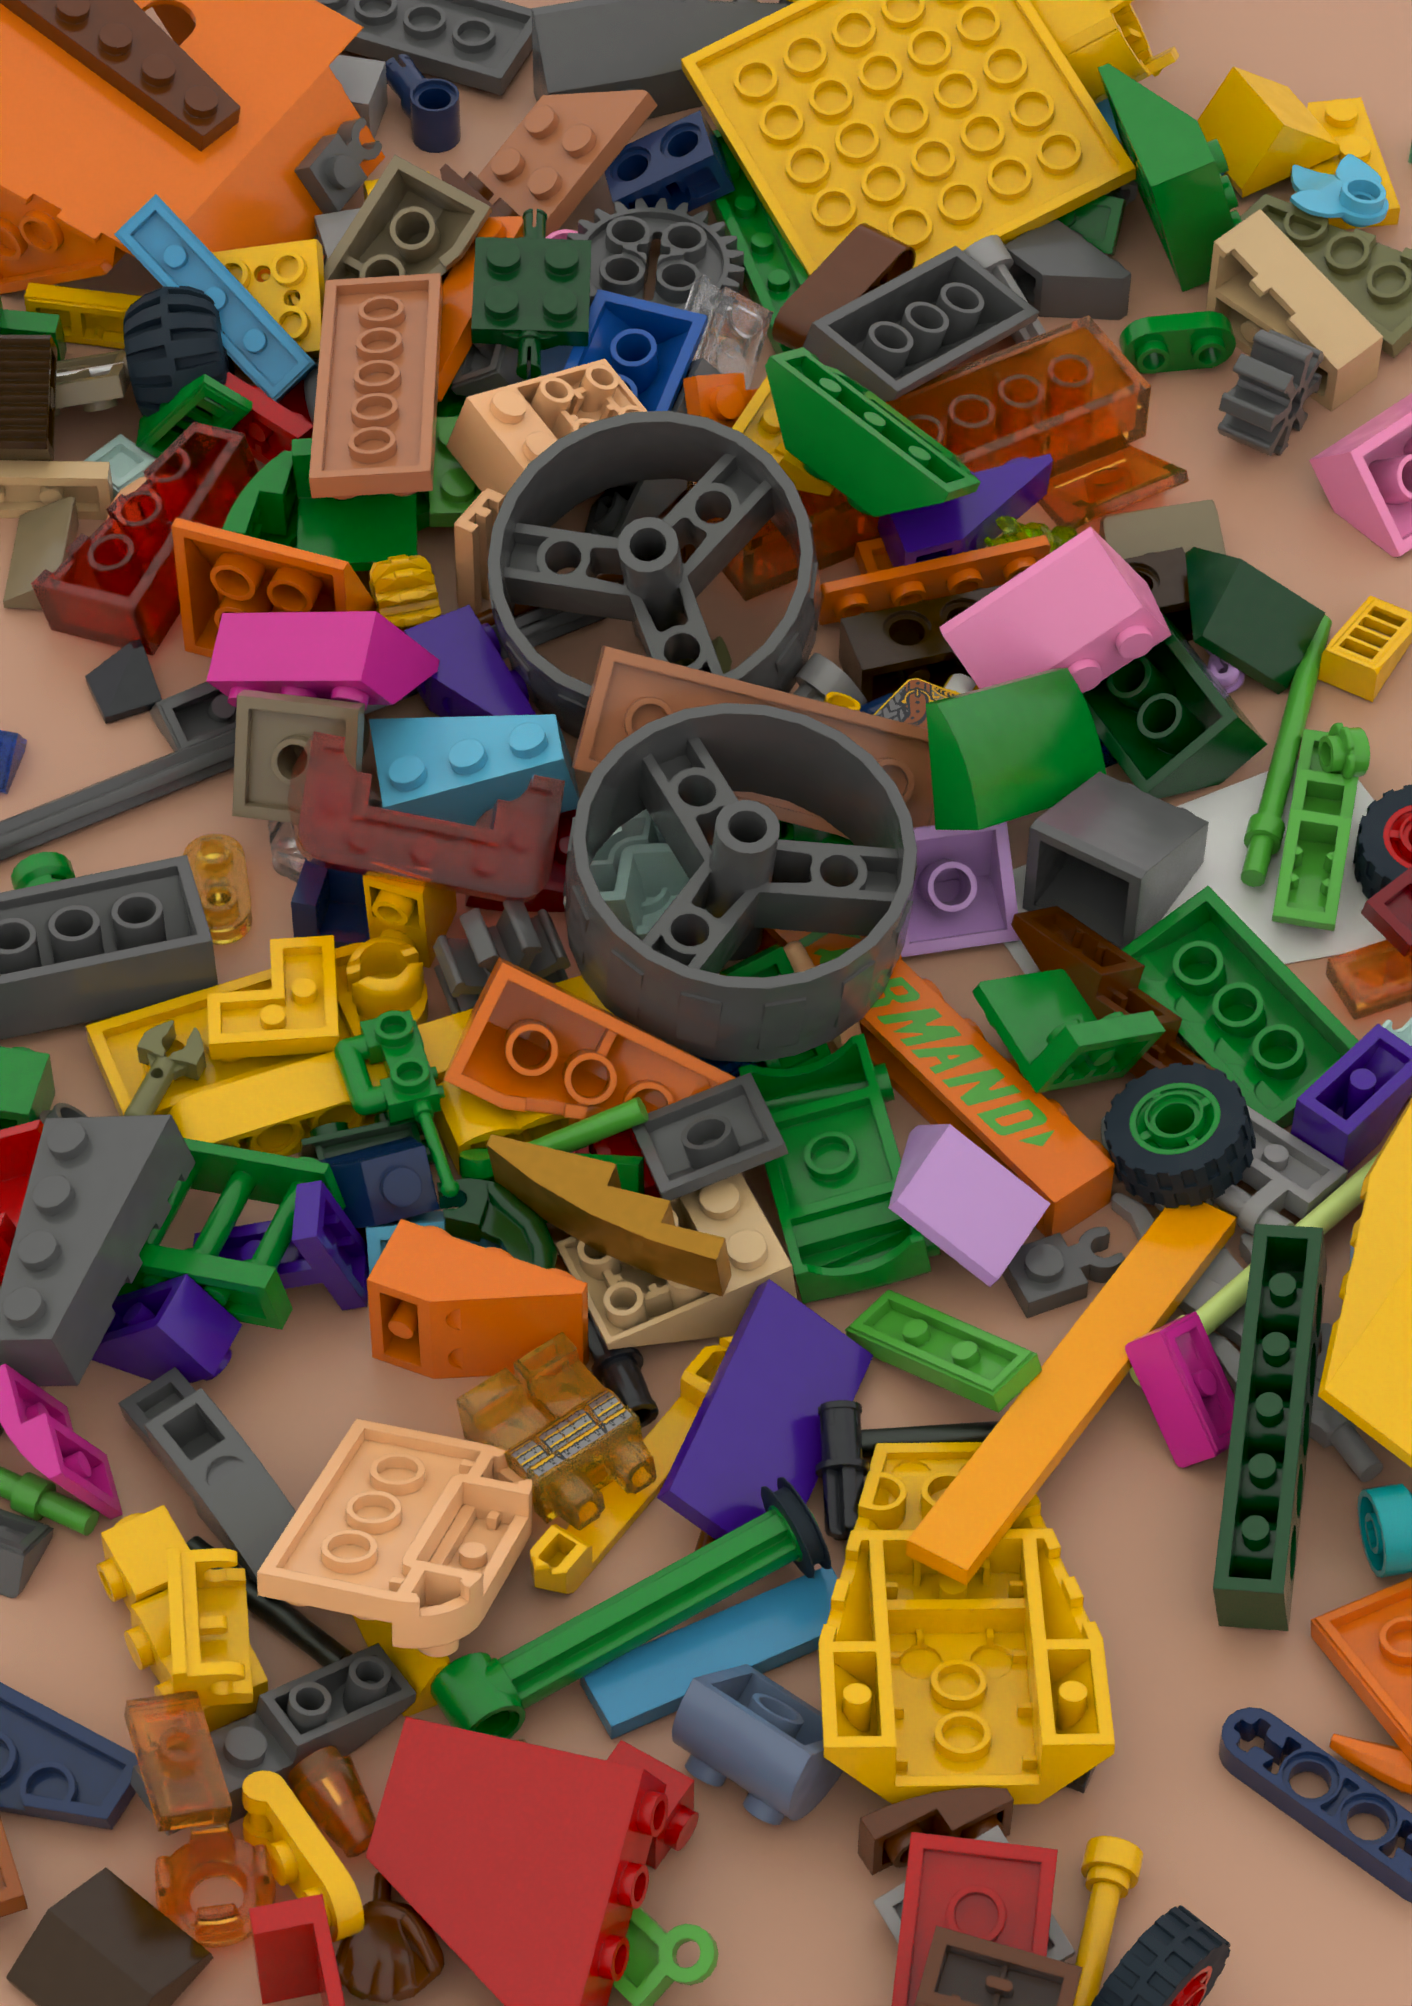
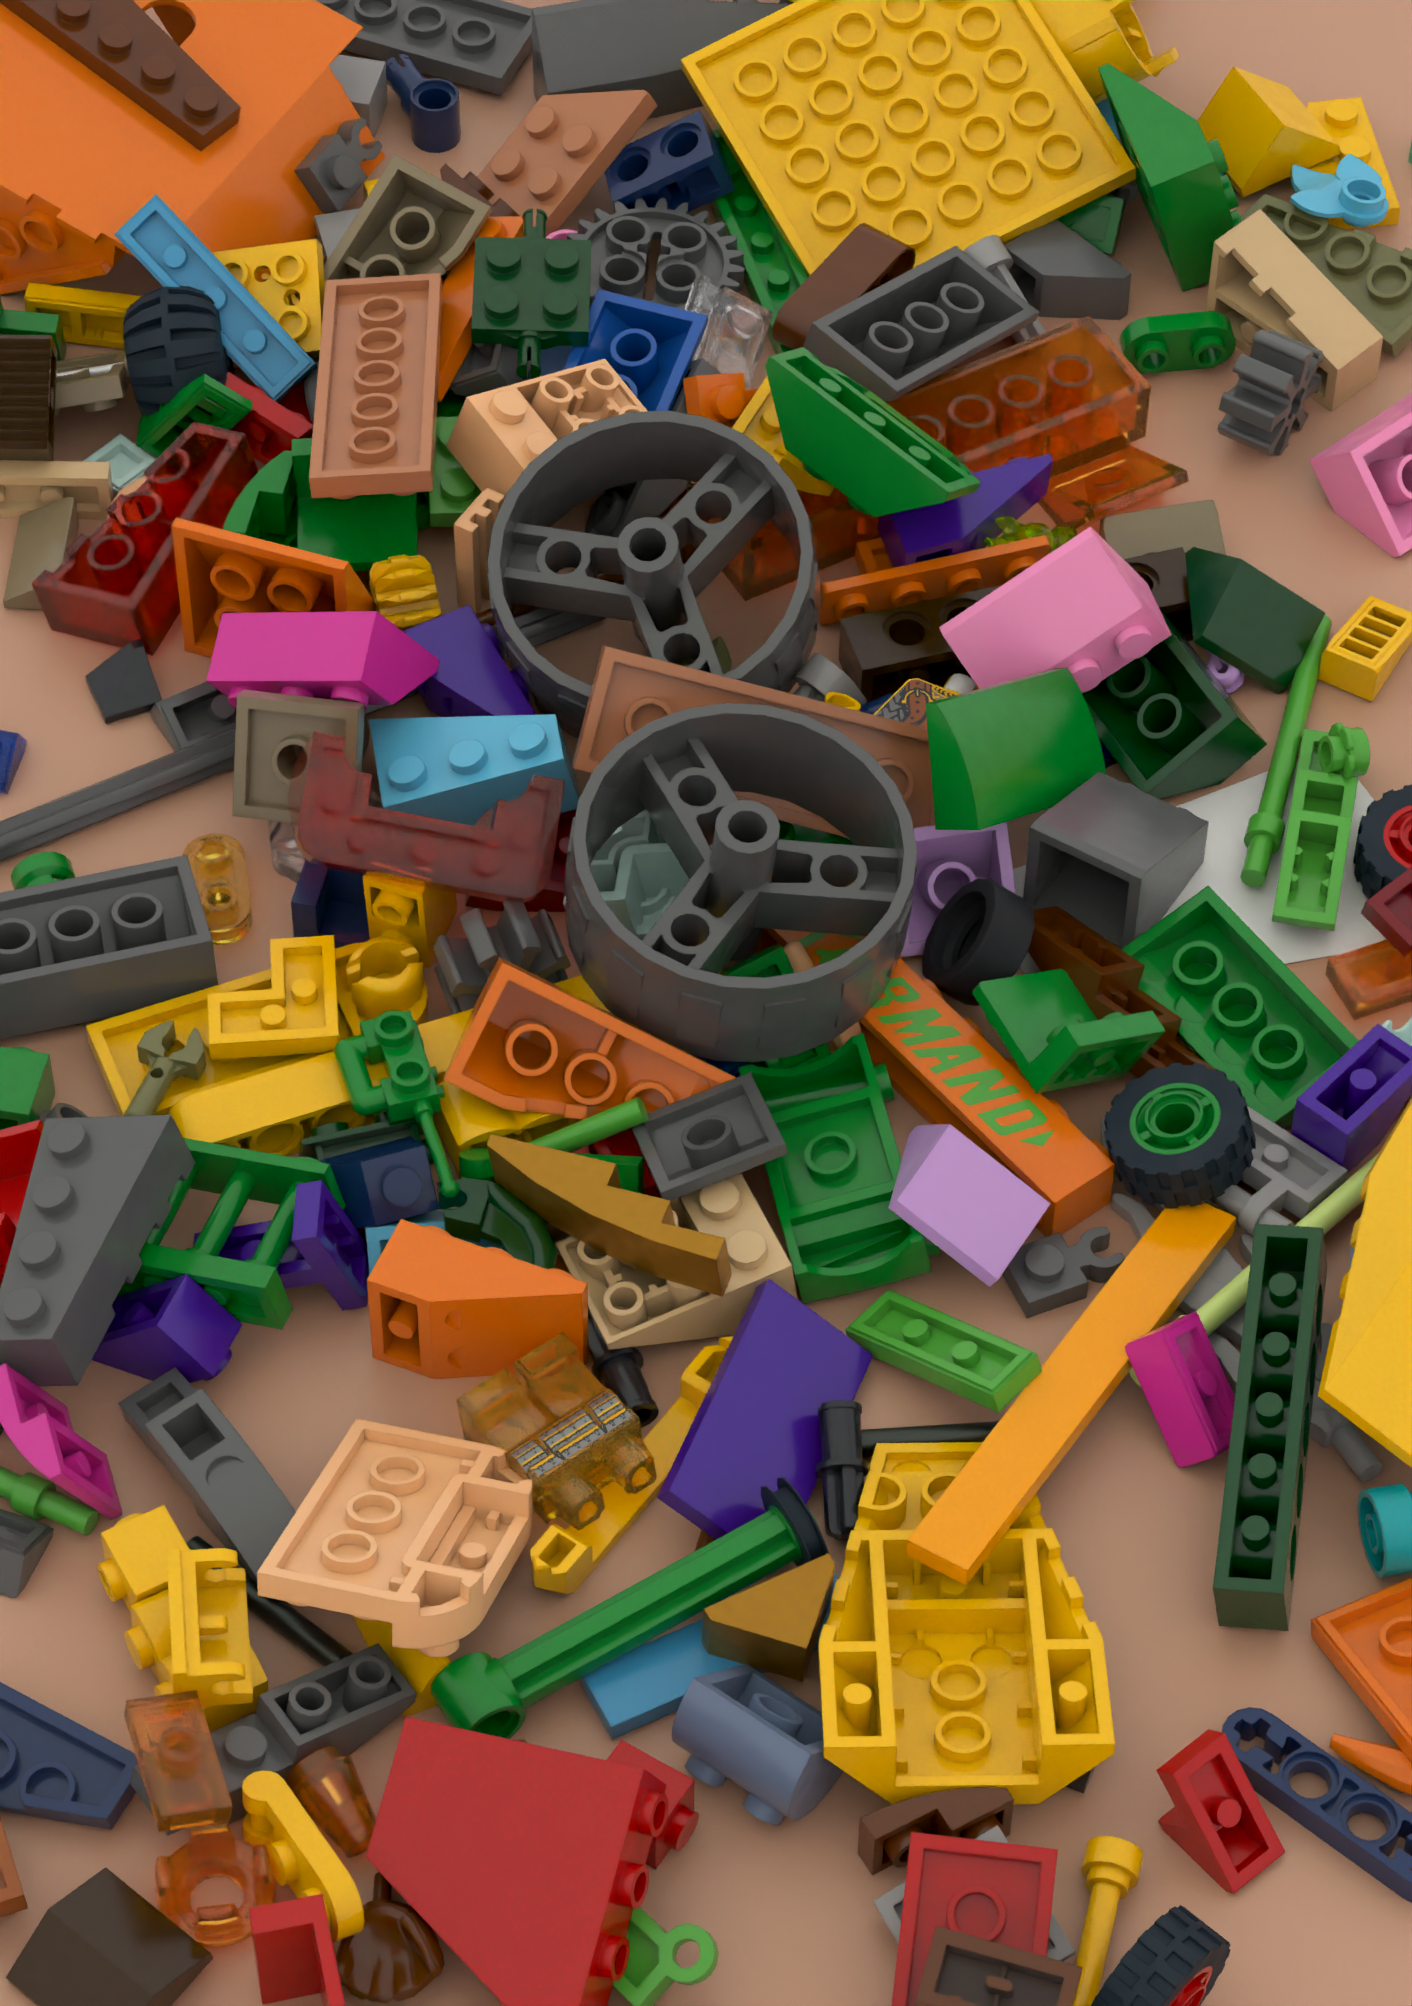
(774, 1621): none -> pearl gold slope
(977, 939): none -> black tyre
(1217, 1812): none -> red slope

